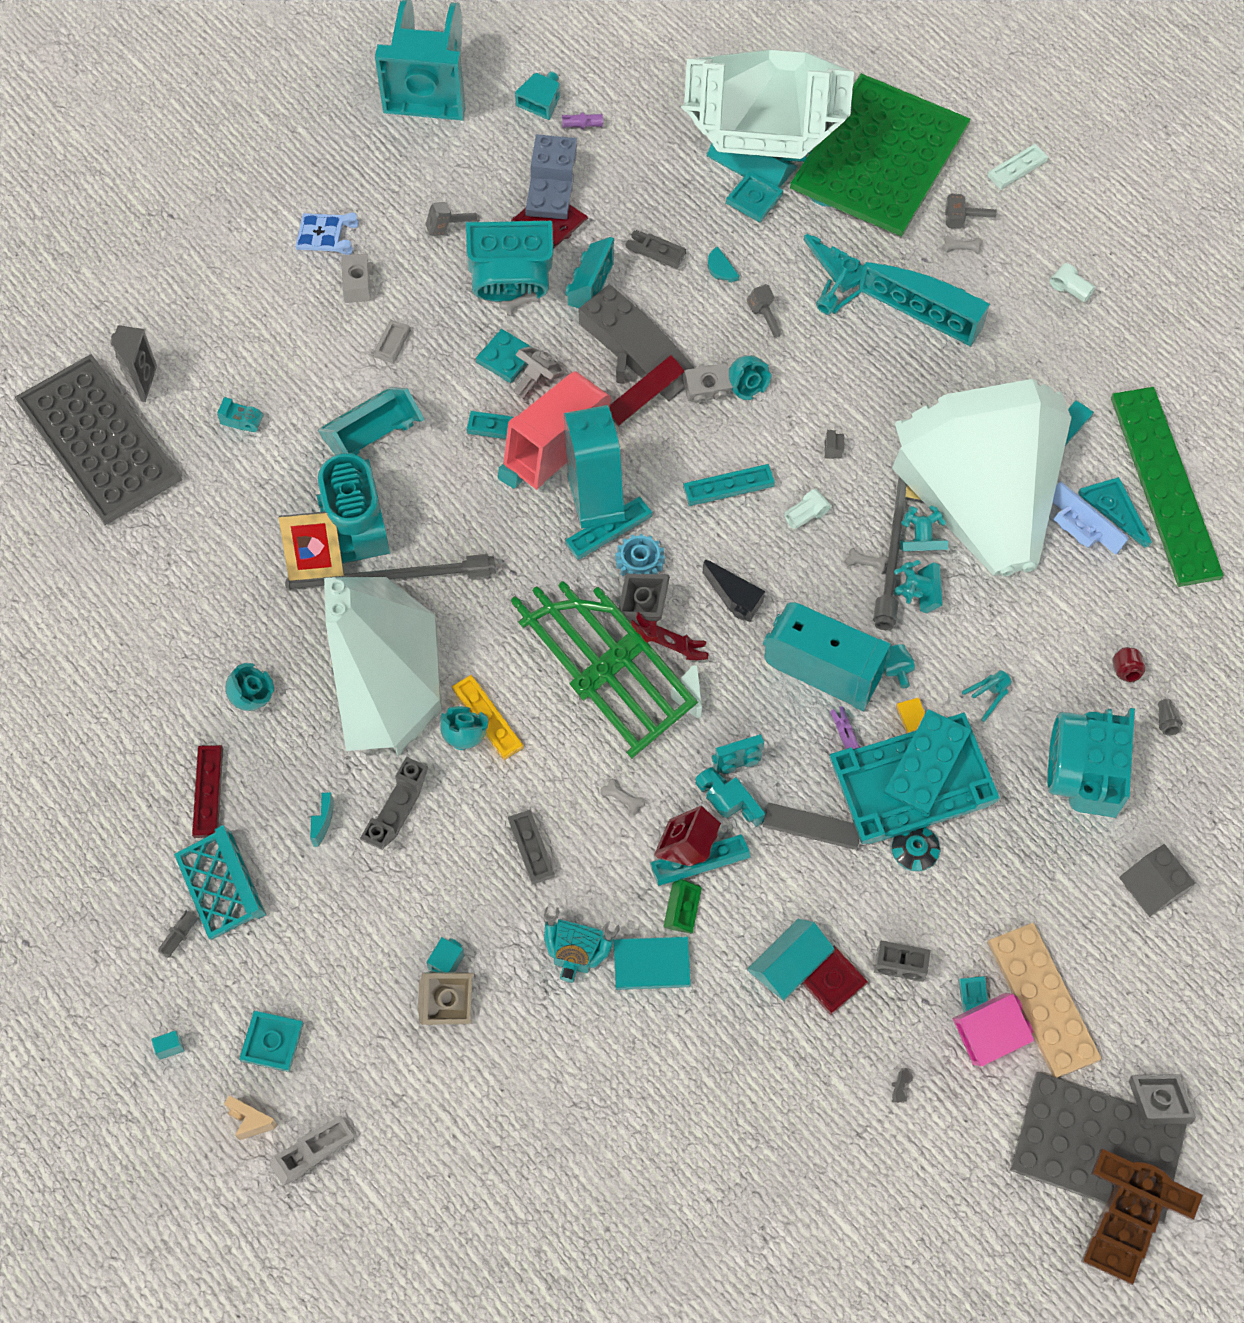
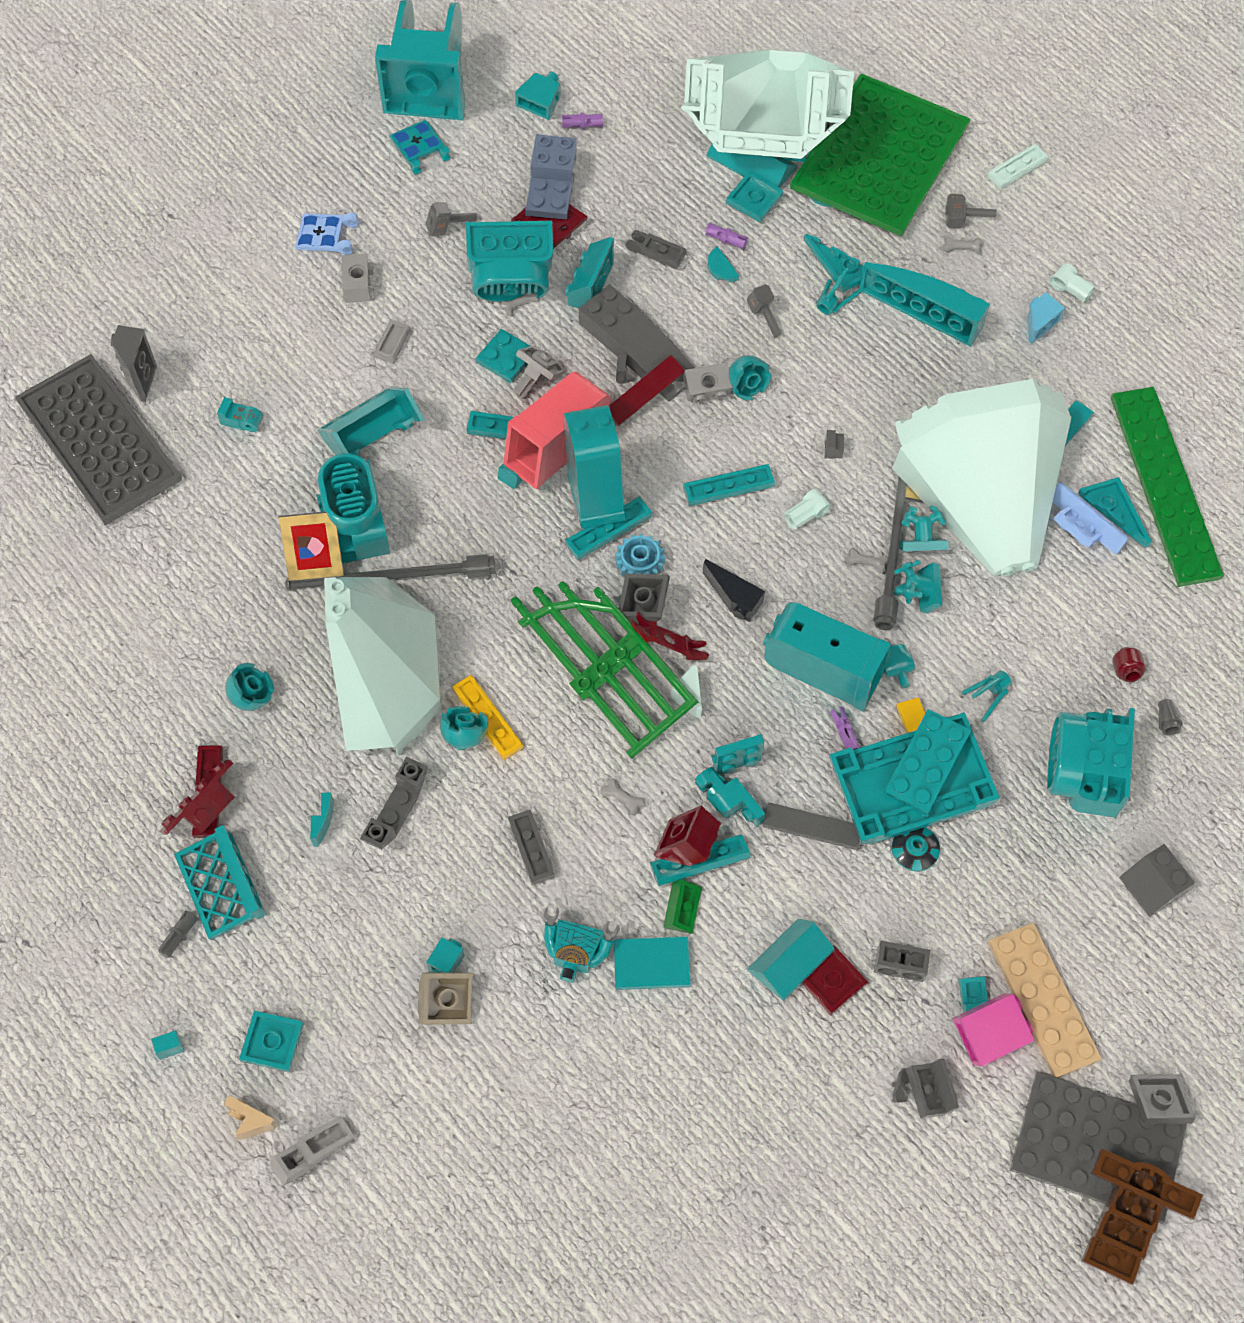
(204, 804): none -> dark red bracket
(419, 142): none -> teal flag
(726, 236): none -> medium lavender pin
(932, 1089): none -> dark grey bracket
(1043, 315): none -> medium azure slope

